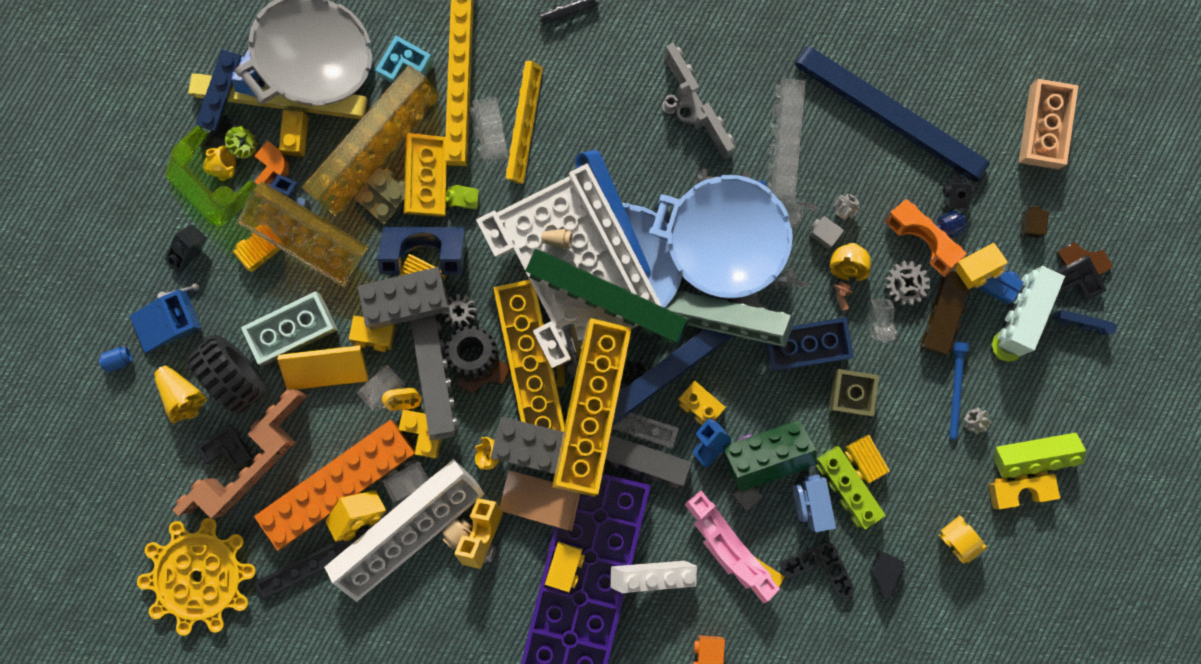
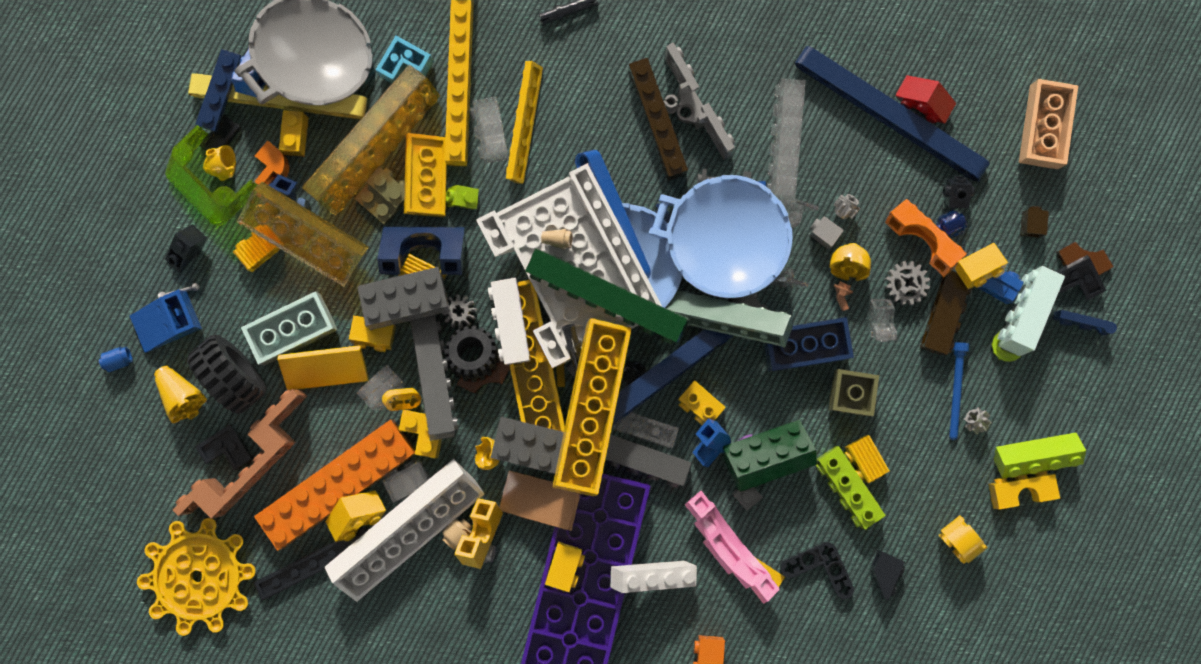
(232, 142): lime gear -> none
(510, 321): none -> white brick
(658, 118): none -> dark brown arch
(814, 503): medium blue brick -> none
(927, 97): none -> red brick

